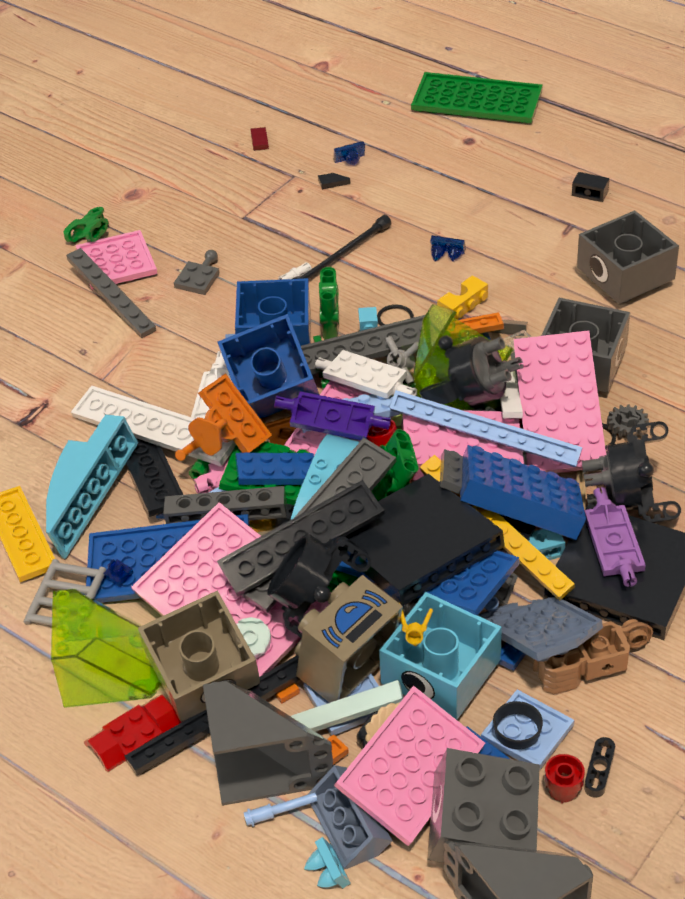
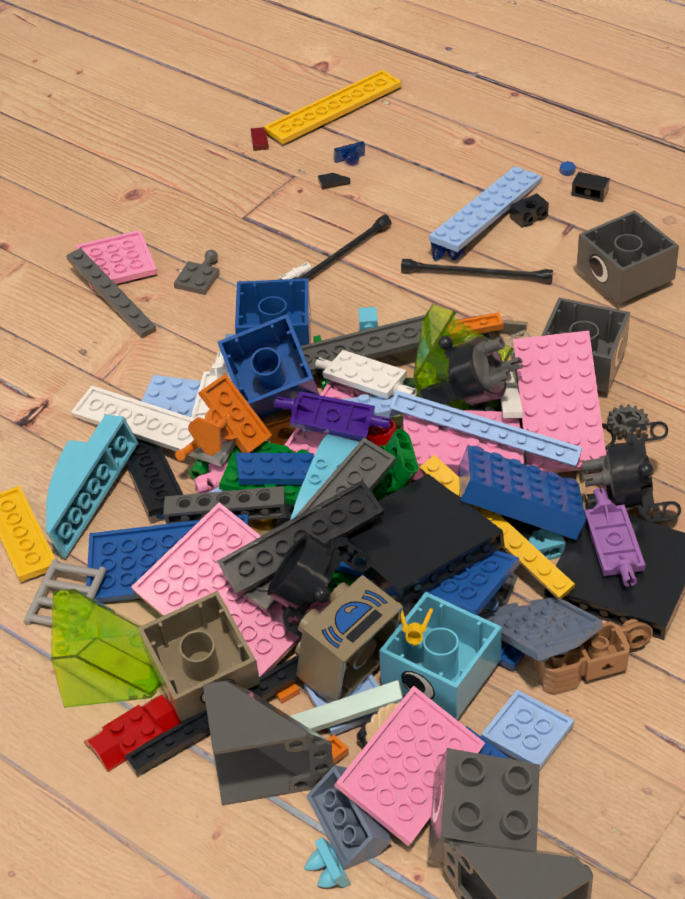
(91, 226): green piece -> none
(118, 572): clear blue tile -> none
(172, 394): none -> light blue plate
(256, 635): light aqua tile -> none
(267, 812): light blue pin -> none
(329, 303): green connector -> none
(332, 106): none -> yellow plate
(393, 306): black tyre -> none
(401, 358): light grey bar -> none
(451, 471): dark grey plate -> none
(472, 293): yellow arch -> none
(477, 97): green plate -> none
(485, 209): none -> light blue plate
(521, 708): black tyre -> none
(529, 210): none -> black brick
(543, 275): none -> black hose
(564, 777): red piece -> none
(567, 168): none -> blue tile
(603, 775): black beam -> none

